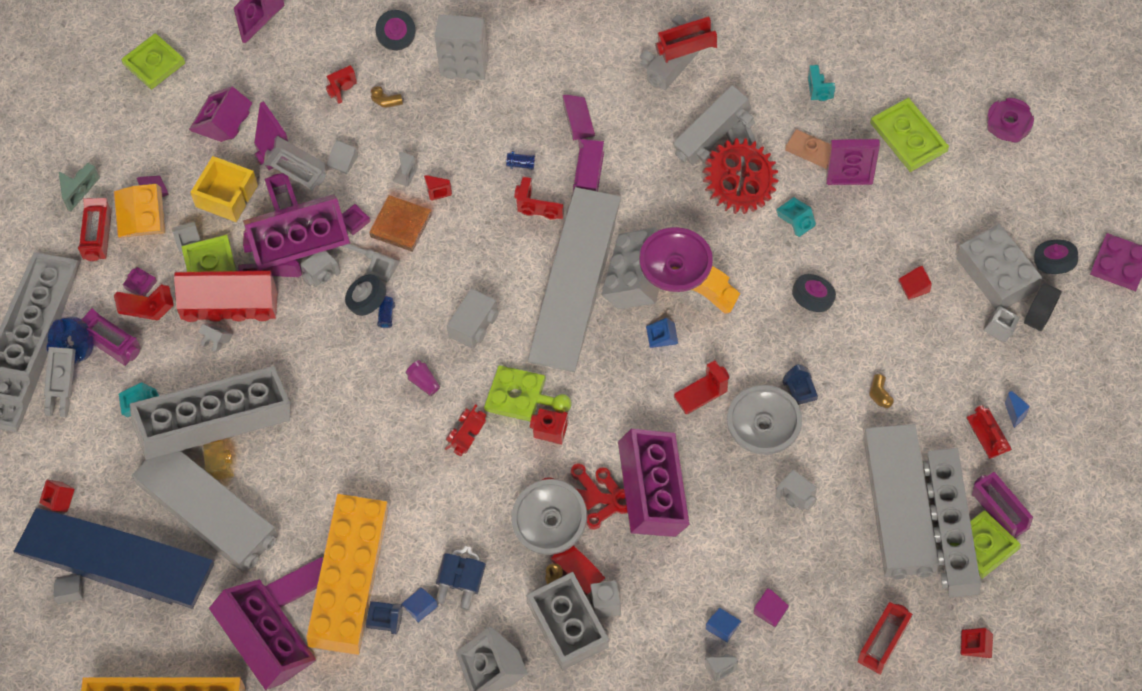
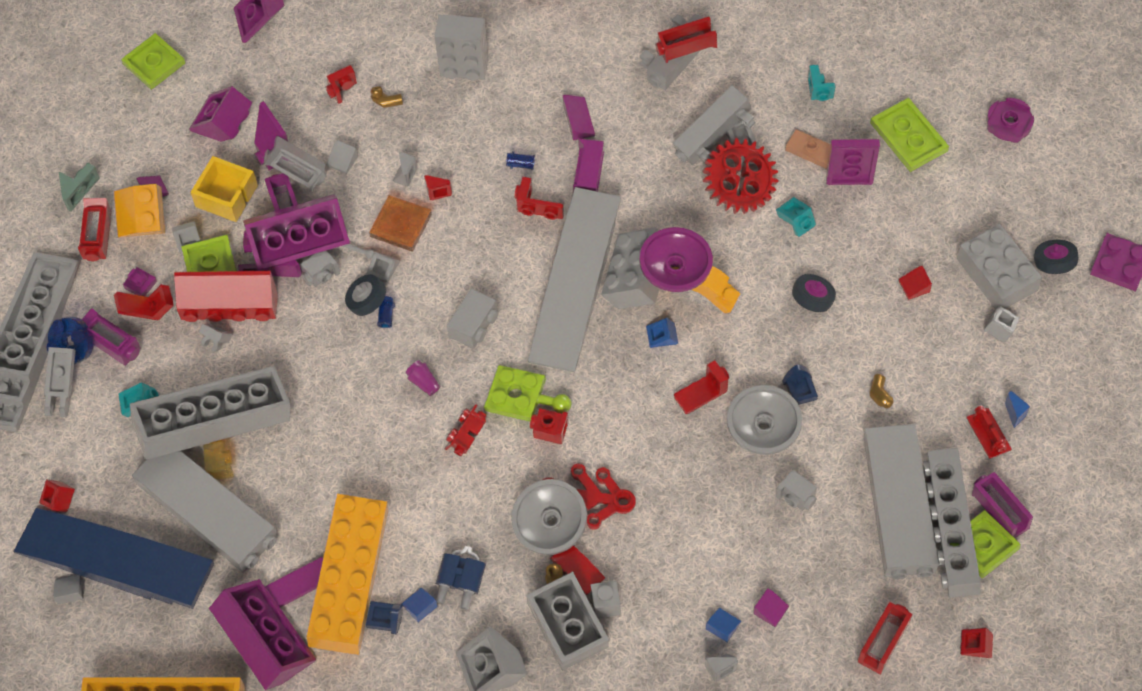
(355, 219): magenta tile -> none
(395, 30): black wheel -> none
(653, 483): magenta brick -> none
(1042, 307): black tyre -> none

